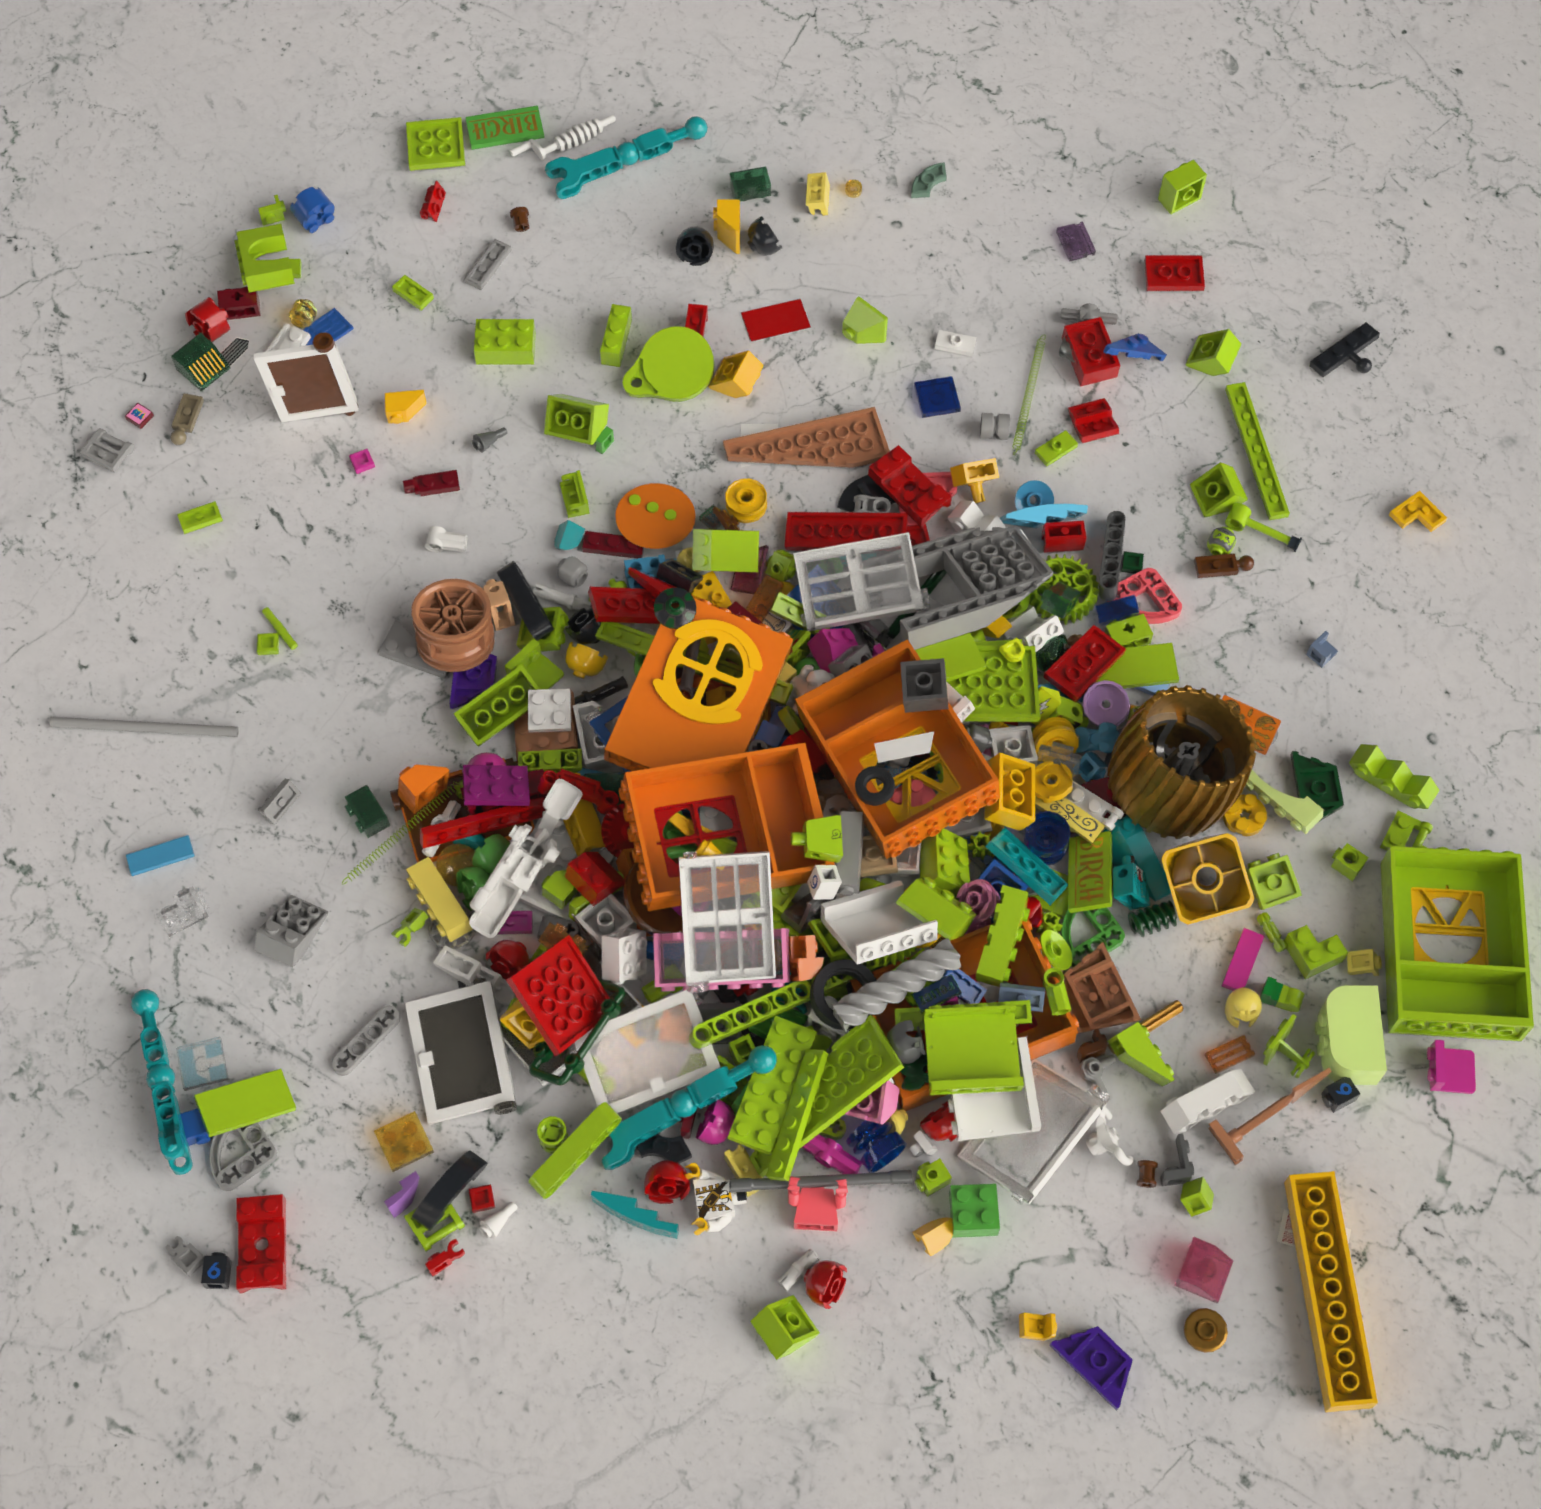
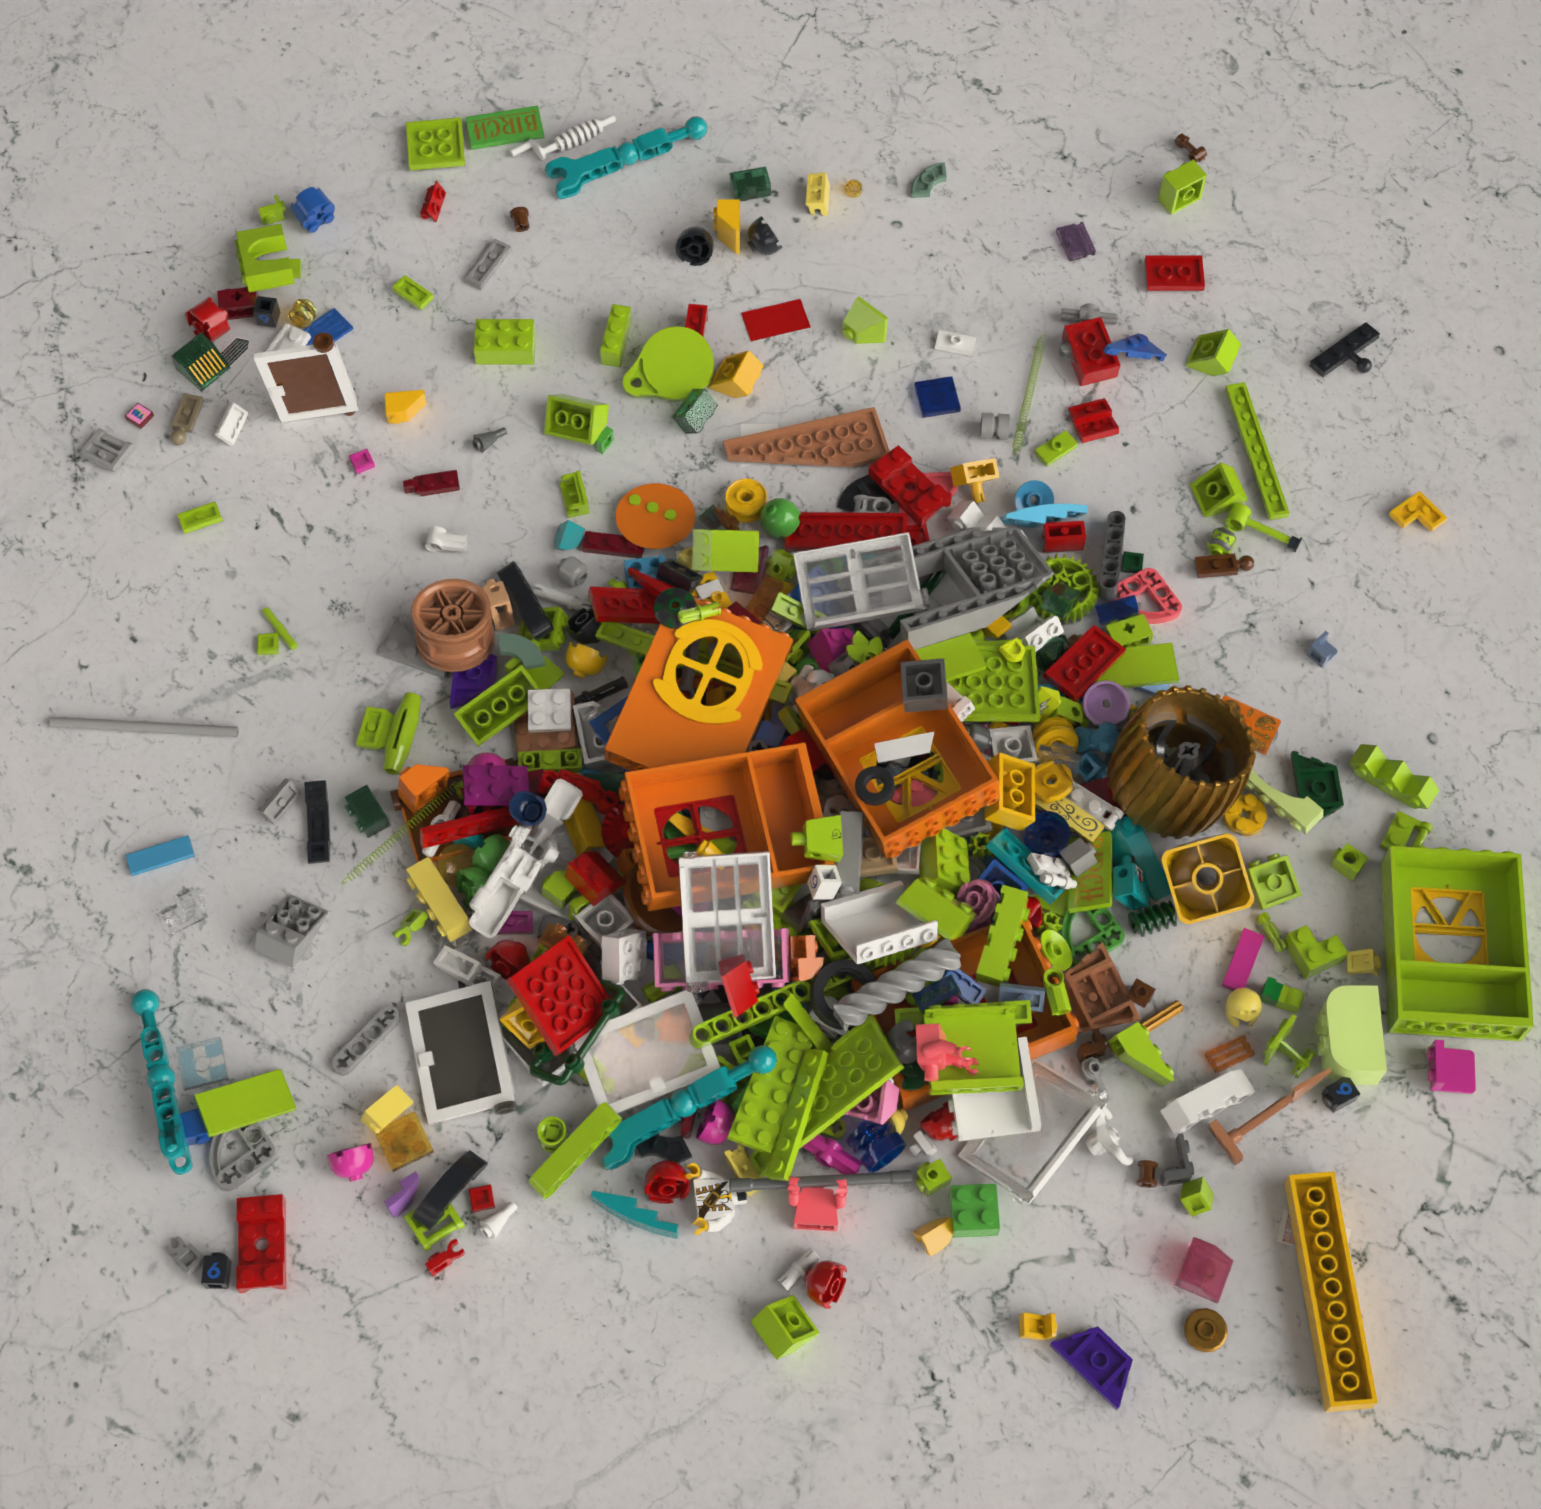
(231, 423): none -> white plate
(266, 311): none -> black brick
(317, 821): none -> black slope
(352, 1162): none -> dark pink cylinder
(386, 1109): none -> light yellow hinge
(392, 732): none -> lime plate
(521, 649): none -> sand green tile
(527, 808): none -> dark blue hair
(695, 411): none -> clear green brick
(699, 612): none -> lime axle
(708, 588): none -> white sticker
(738, 983): none -> red slope
(779, 517): none -> bright green cylinder
(807, 1024): none -> lime sticker
(863, 649): none -> lime plate
(936, 1052): none -> coral torso
(1052, 871): none -> white plate
(1079, 856): none -> light grey brick
(1140, 993): none -> reddish brown bracket
(1197, 154): none -> reddish brown bar

